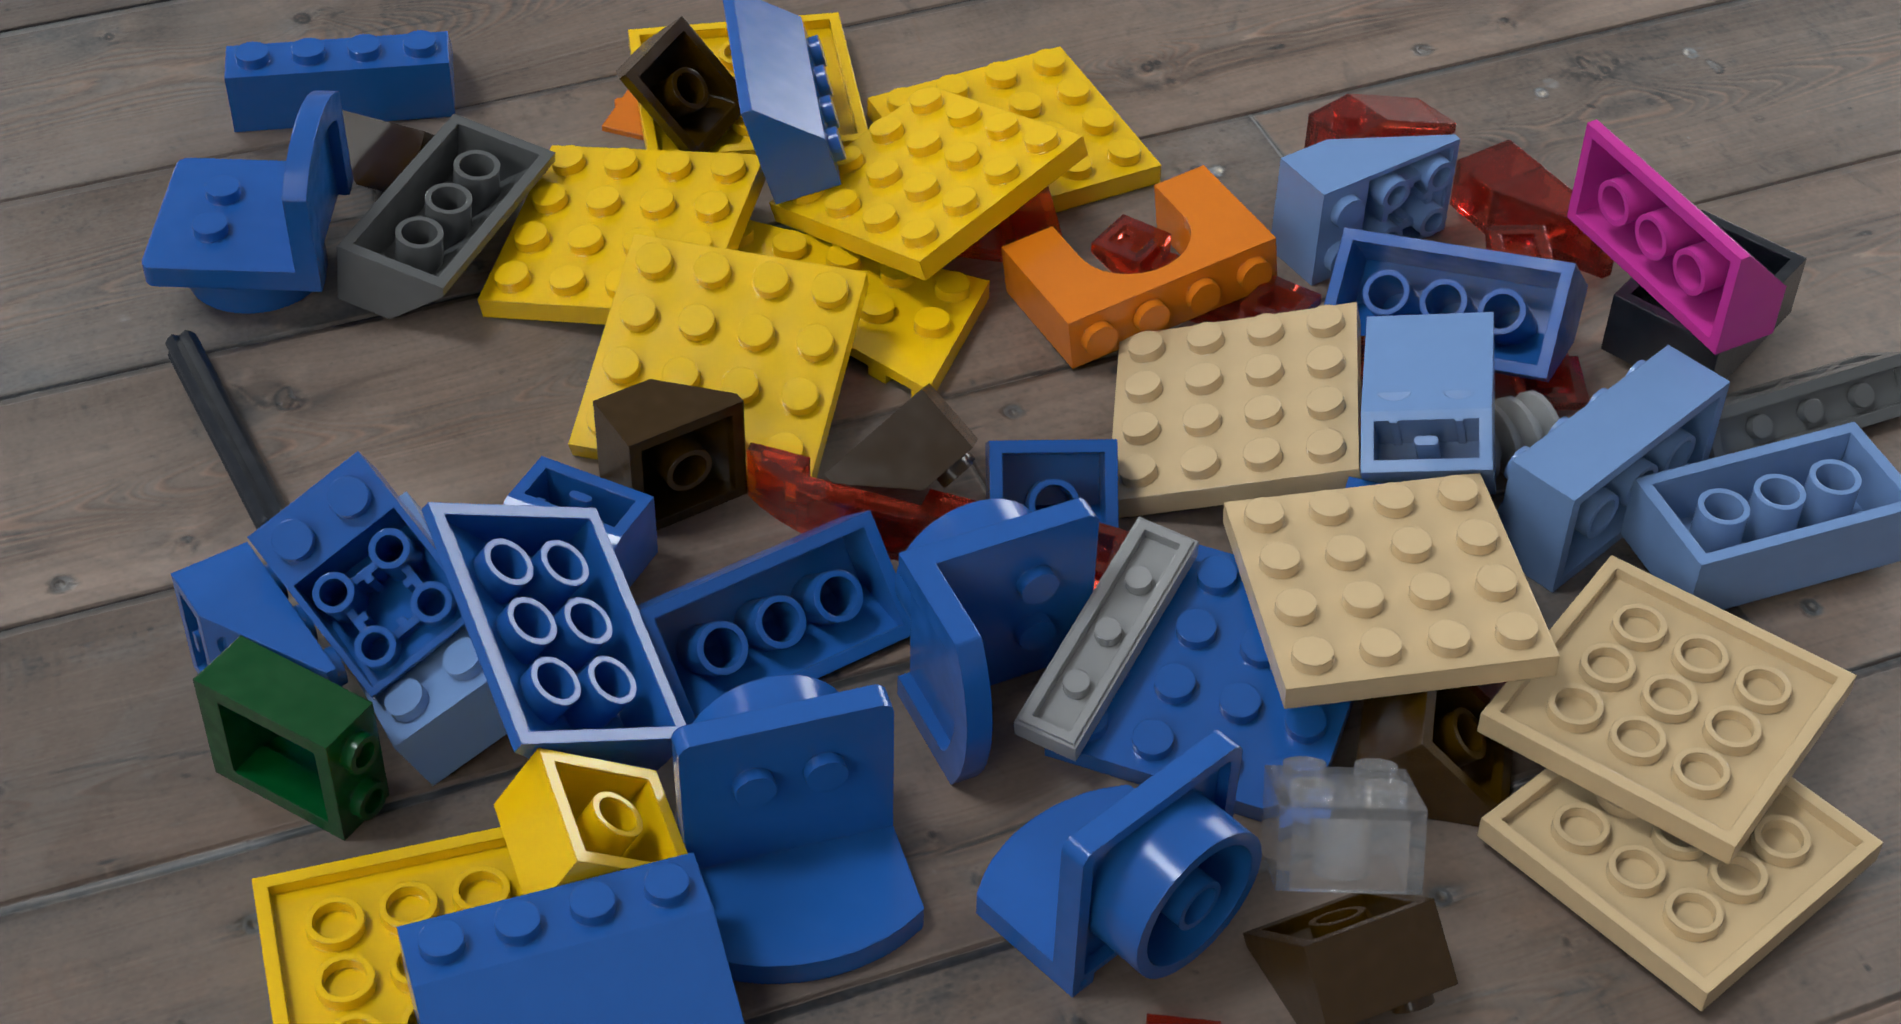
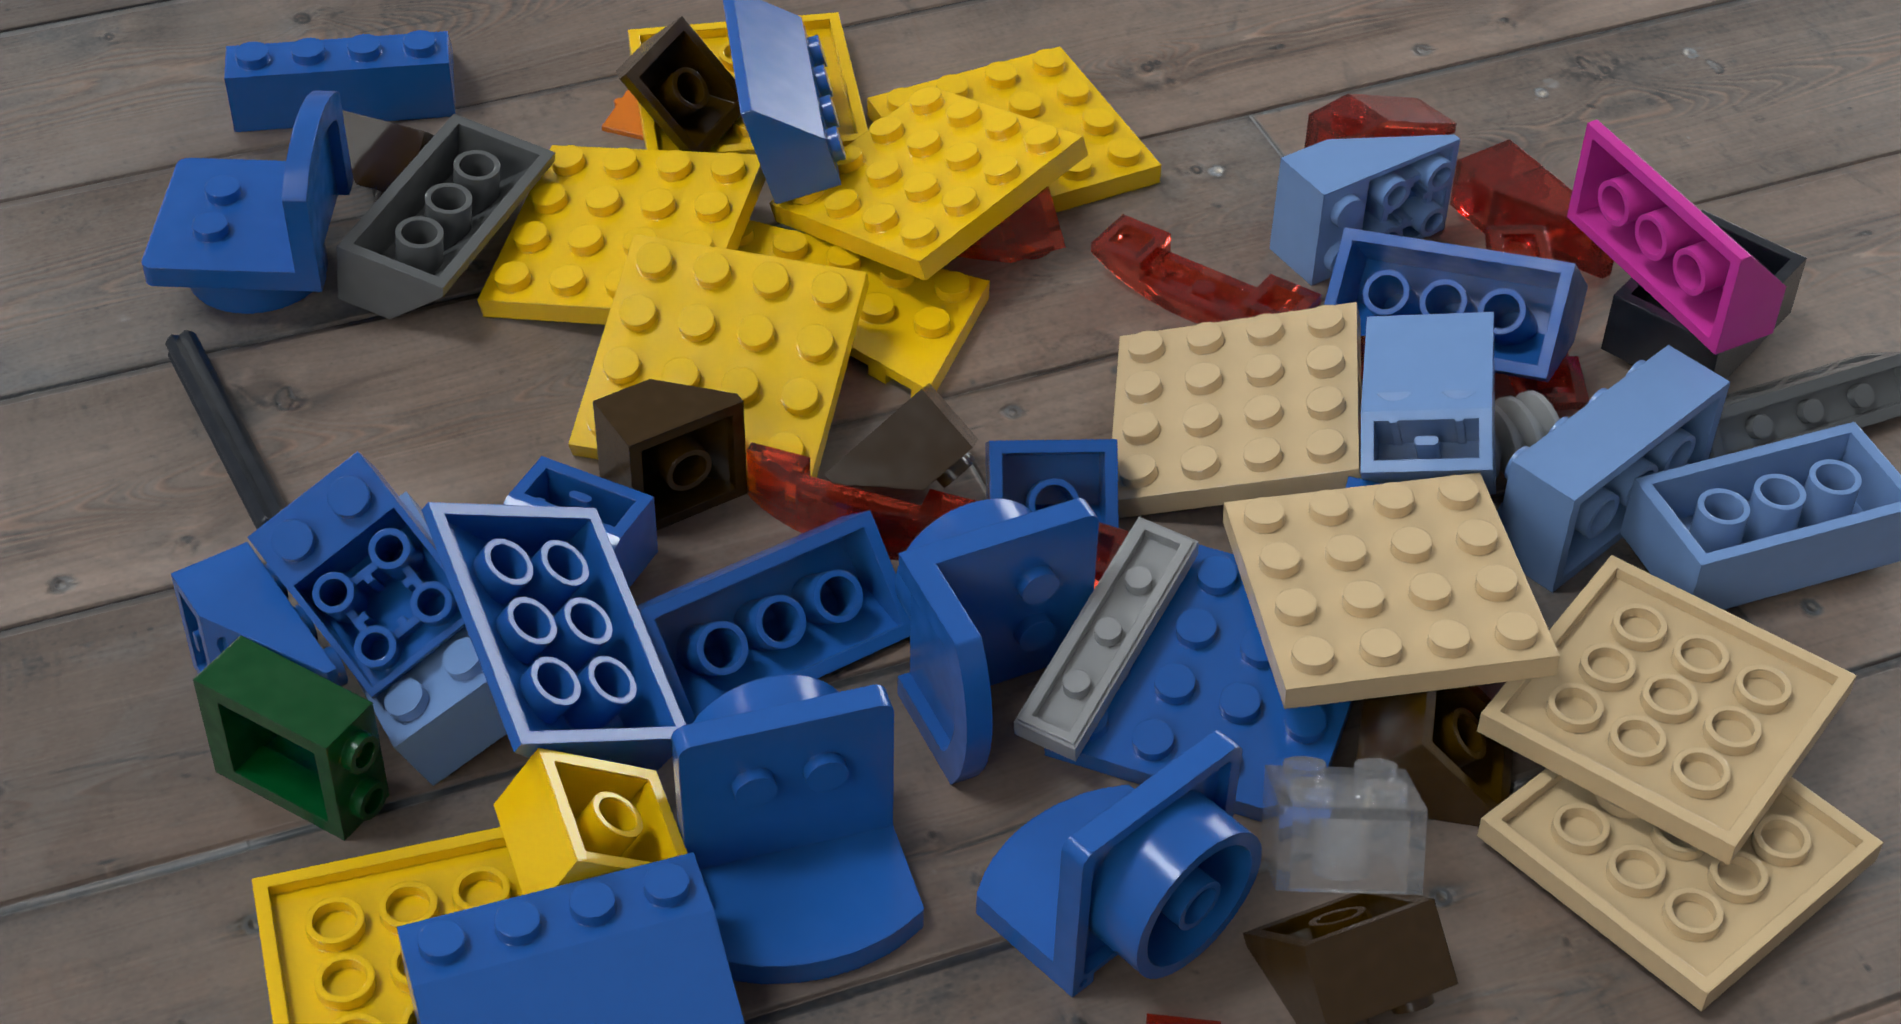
(1092, 310): orange arch -> none

